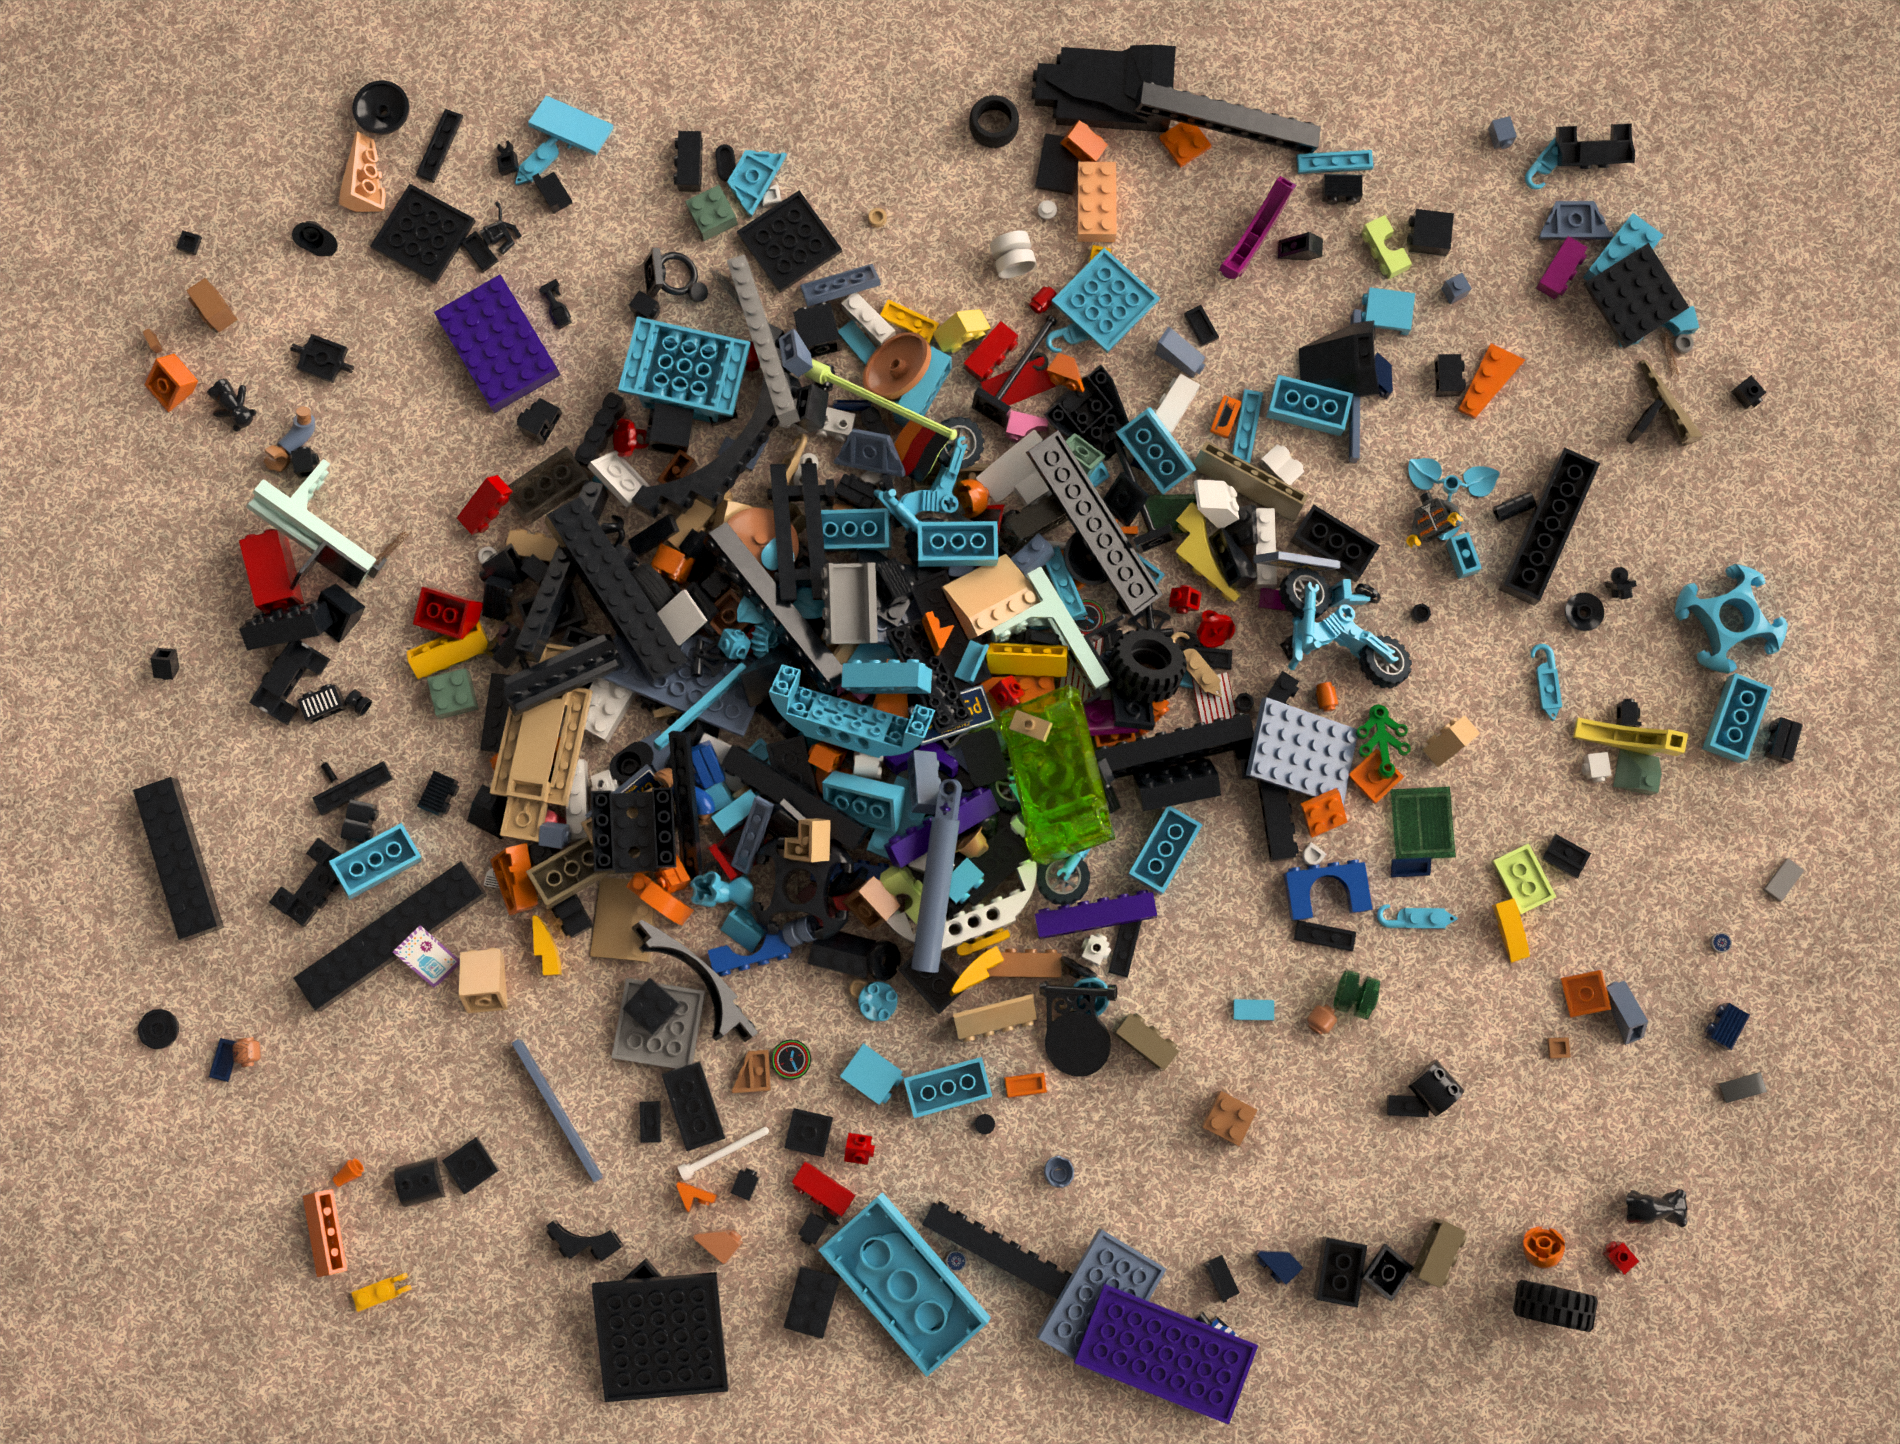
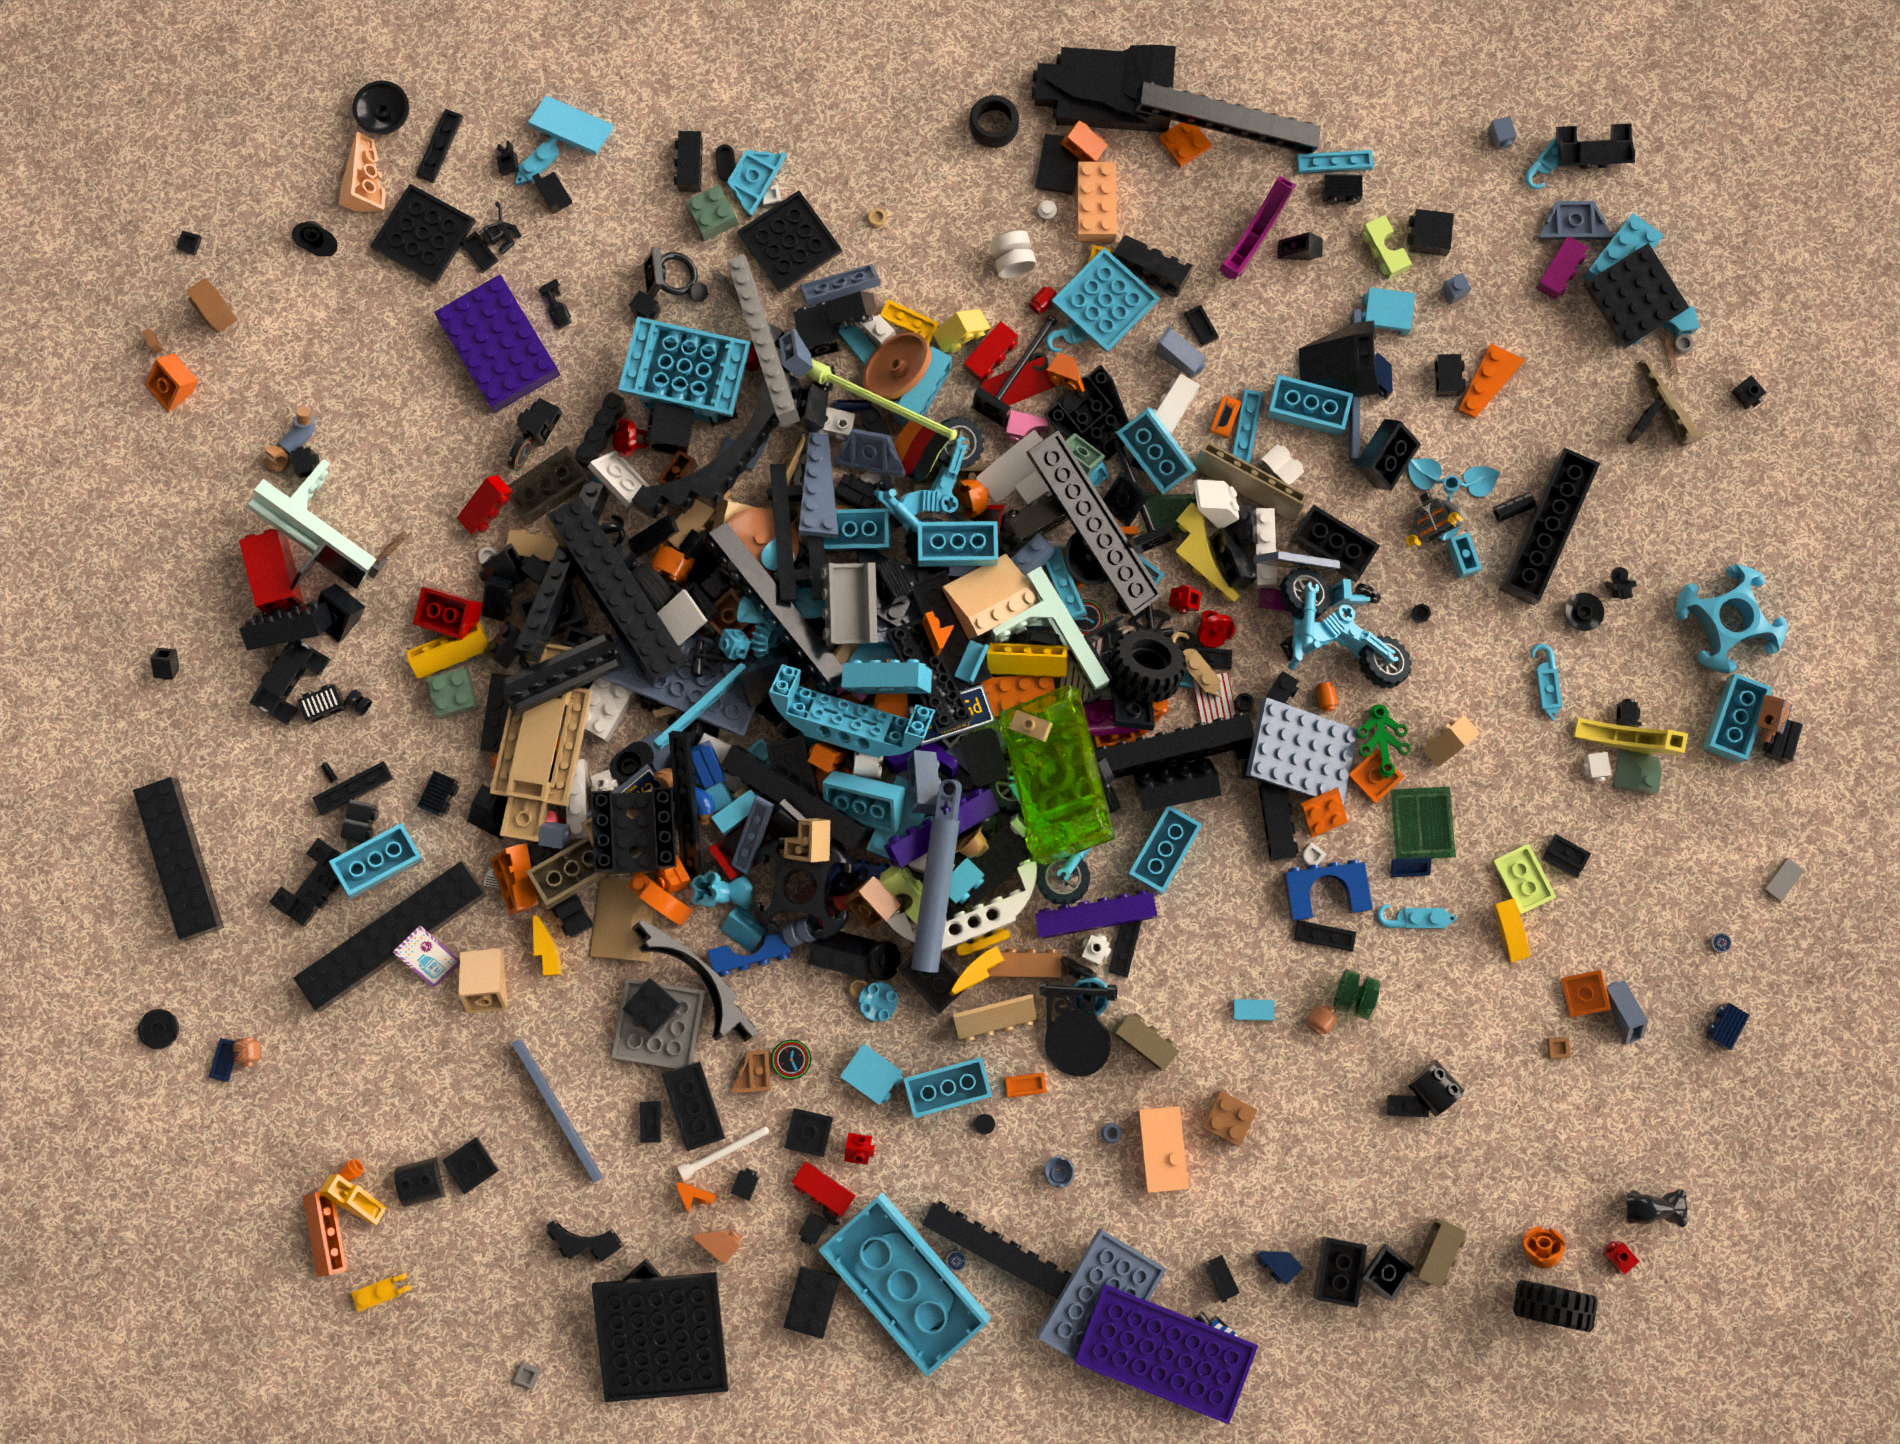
(233, 404): black piece -> none
(322, 358): black plate -> none
(352, 1199): none -> yellow slope
(520, 452): none -> black tile
(527, 1375): none -> light grey tile
(818, 498): none -> sand blue wing
(852, 309): none -> black brick
(1007, 692): red brick -> none
(1115, 1138): none -> sand blue plate
(1153, 265): none -> black wedge
(1162, 1149): none -> light nougat brick
(1387, 454): none -> black brick
(1743, 1087): dark grey slope -> none
(1773, 709): none -> nougat torso

